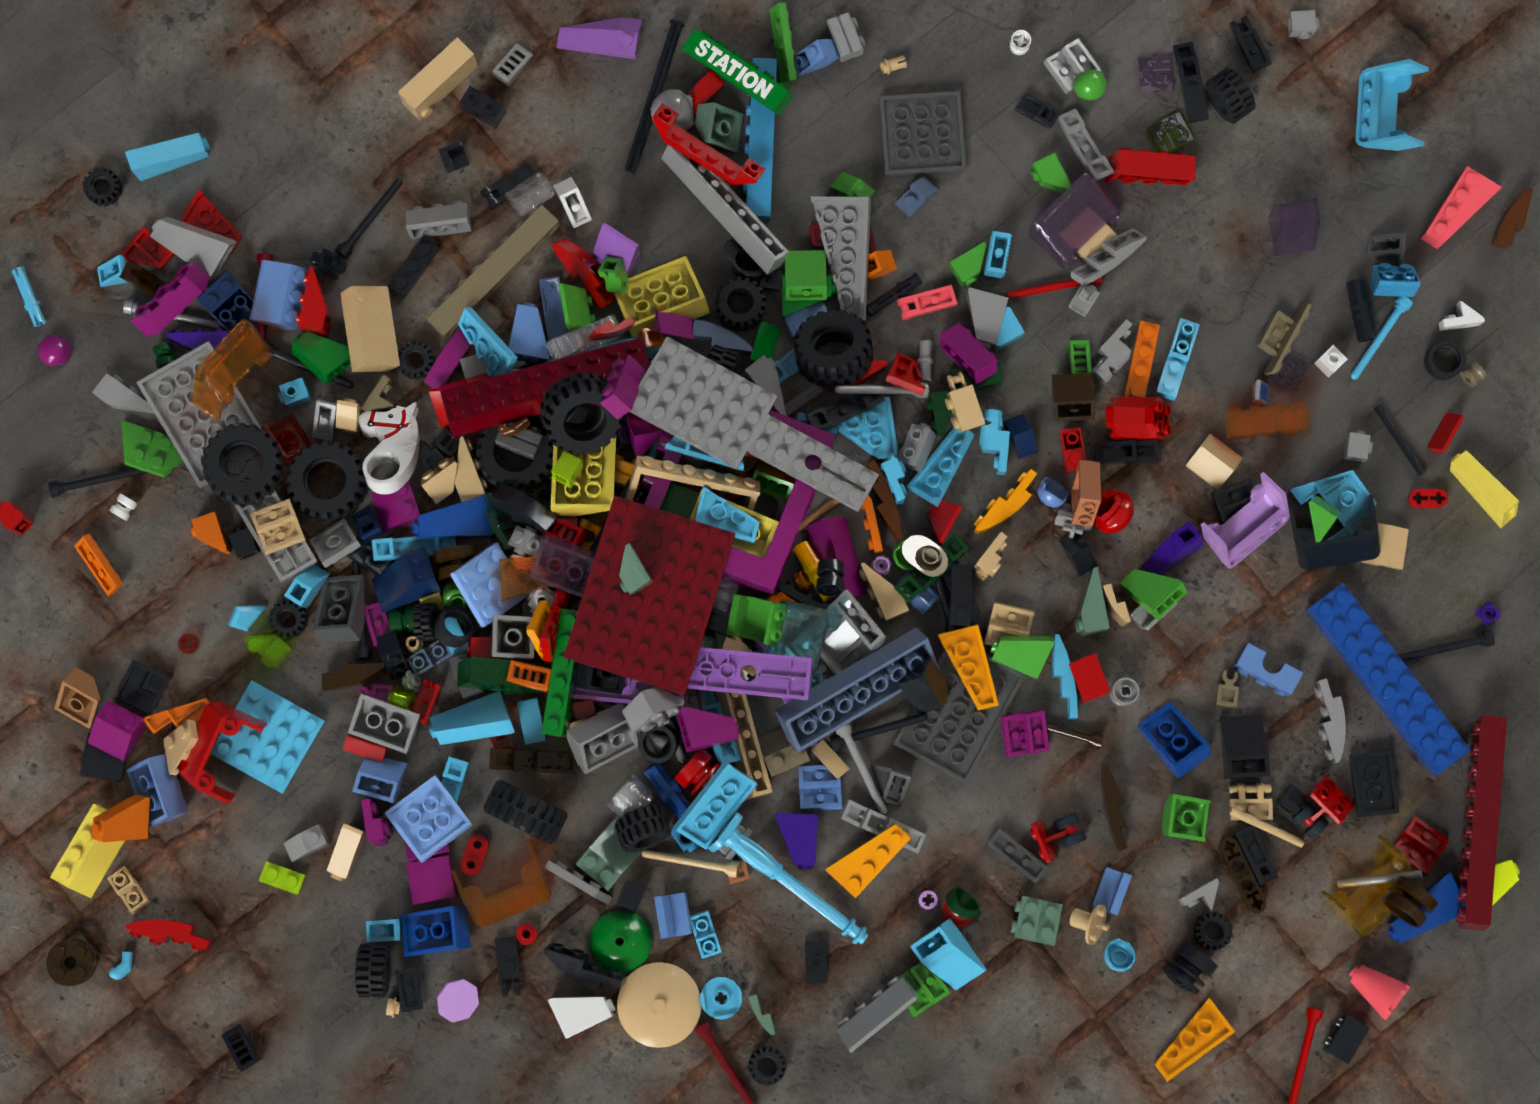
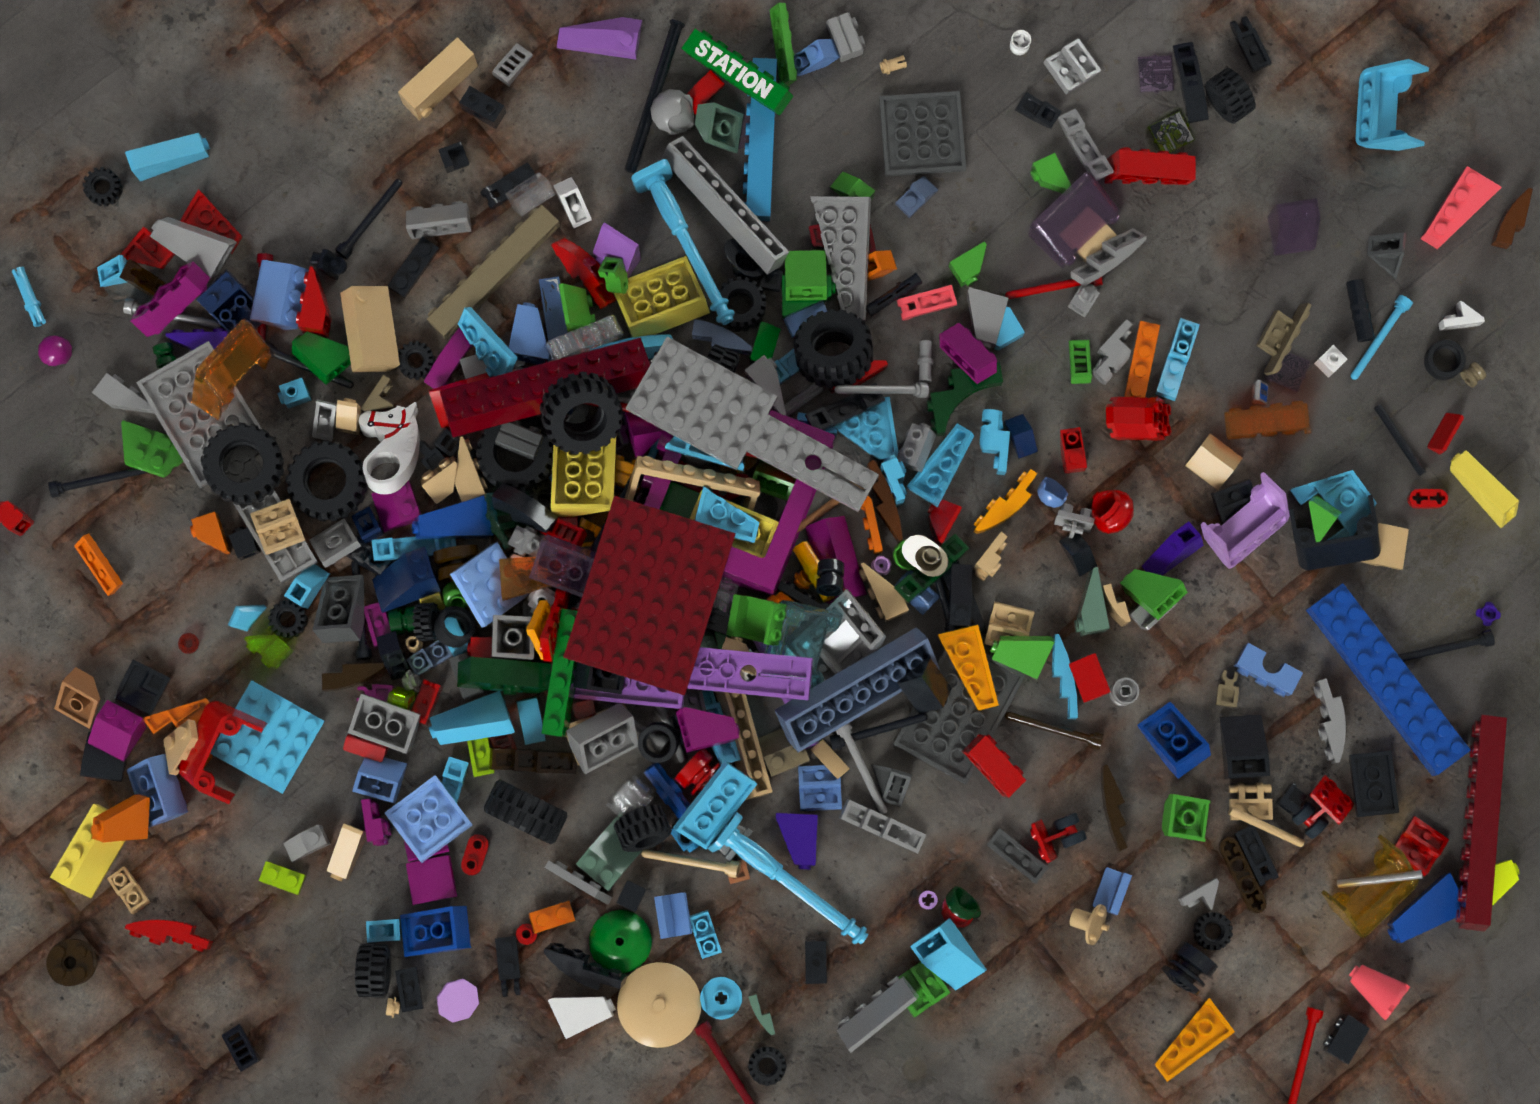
(120, 511): white wheel -> none
(123, 968): medium azure arm -> none
(288, 436): clear red slope -> none
(480, 756): none -> lime plate
(511, 901): clear orange windscreen -> none
(516, 428): reddish brown arm -> none
(531, 668): orange slope -> none
(551, 917): none -> orange plate
(567, 469): lime brick -> none
(609, 331): red slope -> none
(622, 386): magenta brick -> none
(632, 572): sand green slope -> none
(651, 338): orange slope -> none
(651, 709): light grey slope -> none
(654, 179): none -> medium azure piece
(673, 325): magenta slope -> none
(702, 153): red slope -> none
(866, 862): light orange wing -> none
(906, 374): red wing -> none
(963, 405): tan brick -> none
(994, 765): none -> red brick
(997, 254): medium azure brick -> none
(1024, 733): magenta slope -> none
(1036, 920): sand green plate -> none
(1073, 397): dark brown slope -> none
(1085, 493): nougat window -> none
(1090, 85): bright green hair -> none
(1119, 955): medium azure hair -> none
(1128, 452): black slope -> none
(1302, 24): light grey brick -> none
(1357, 446): light grey brick -> none
(1394, 280): dark azure slope -> none
(1409, 902): dark brown wheel -> none

